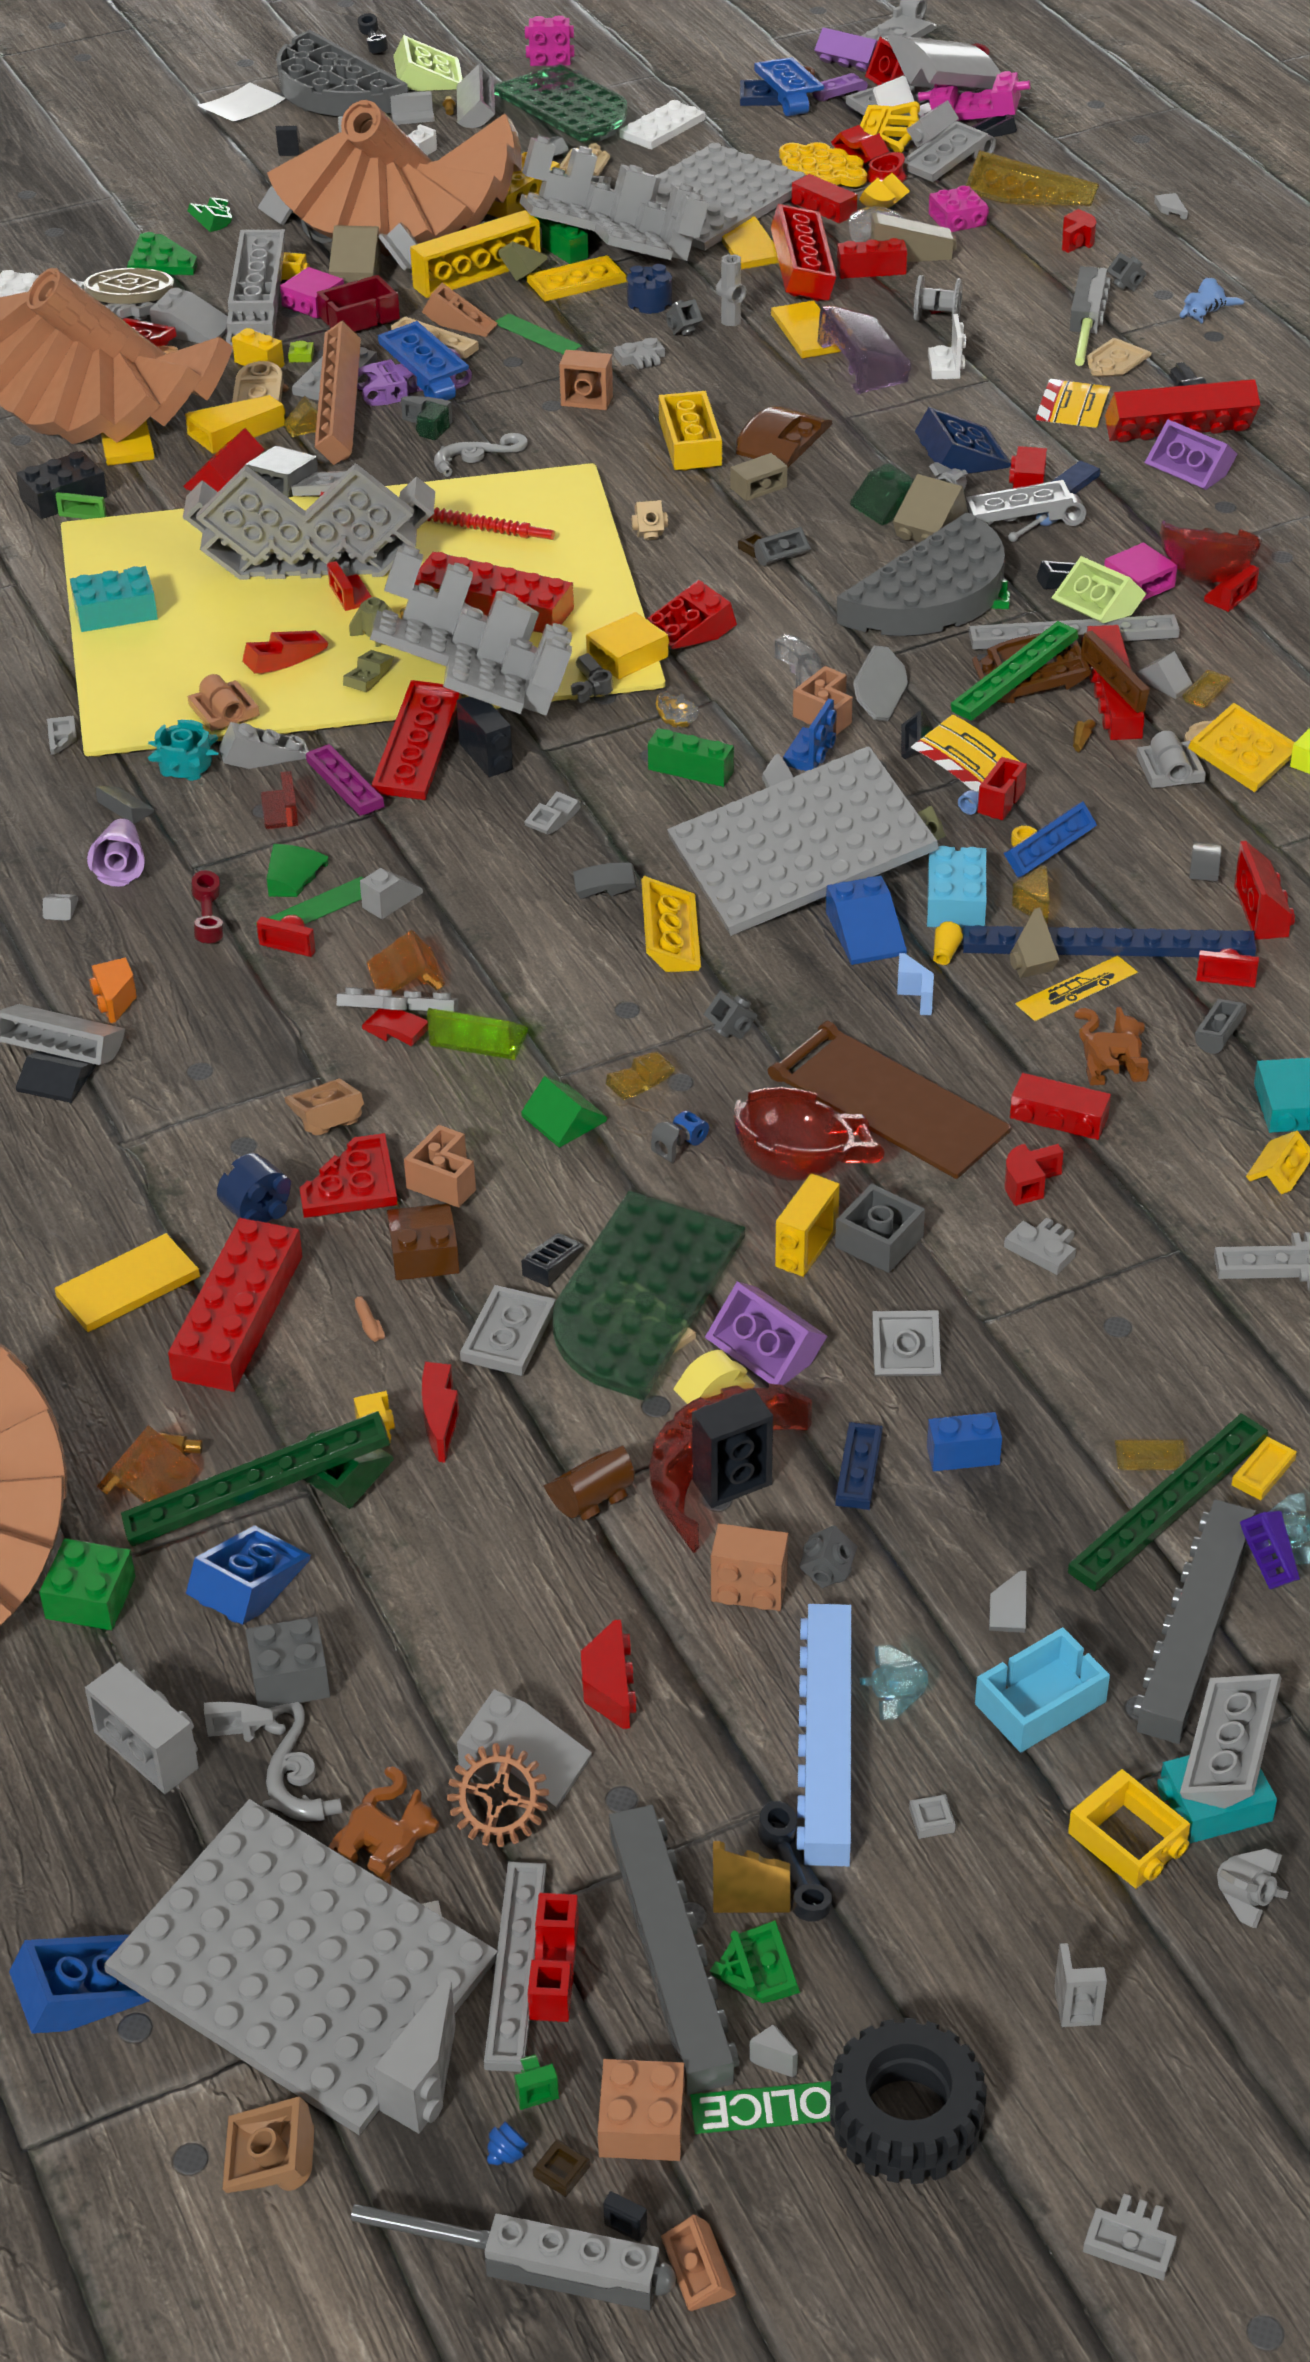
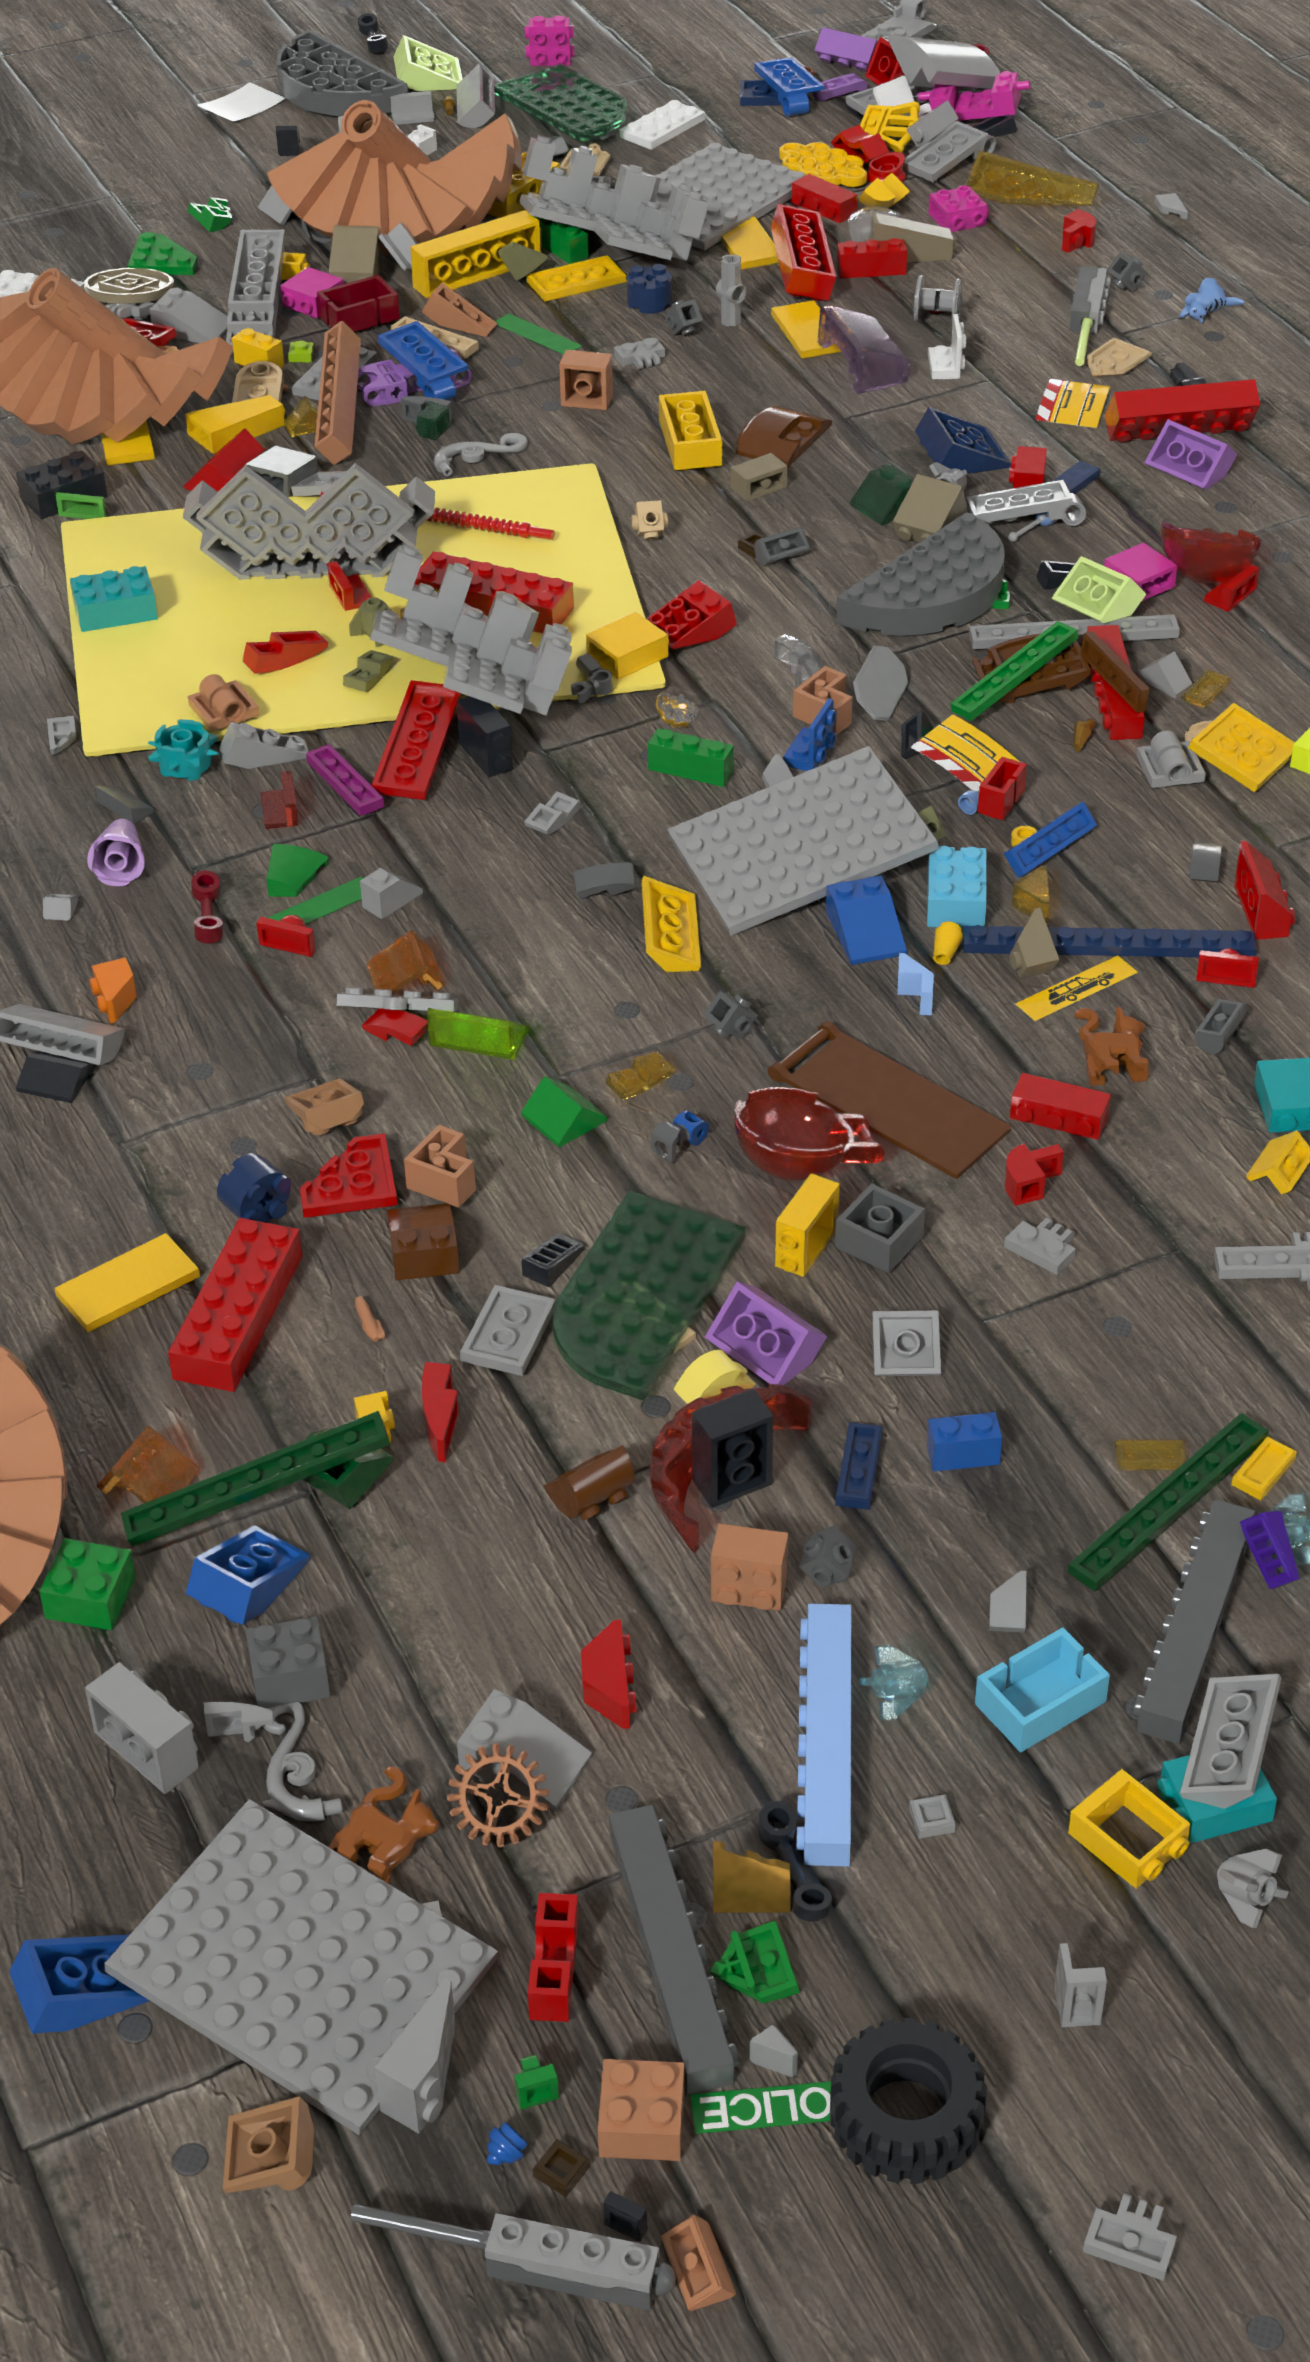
(183, 1444): pearl gold bar -> none
(516, 1947): light grey tile -> none

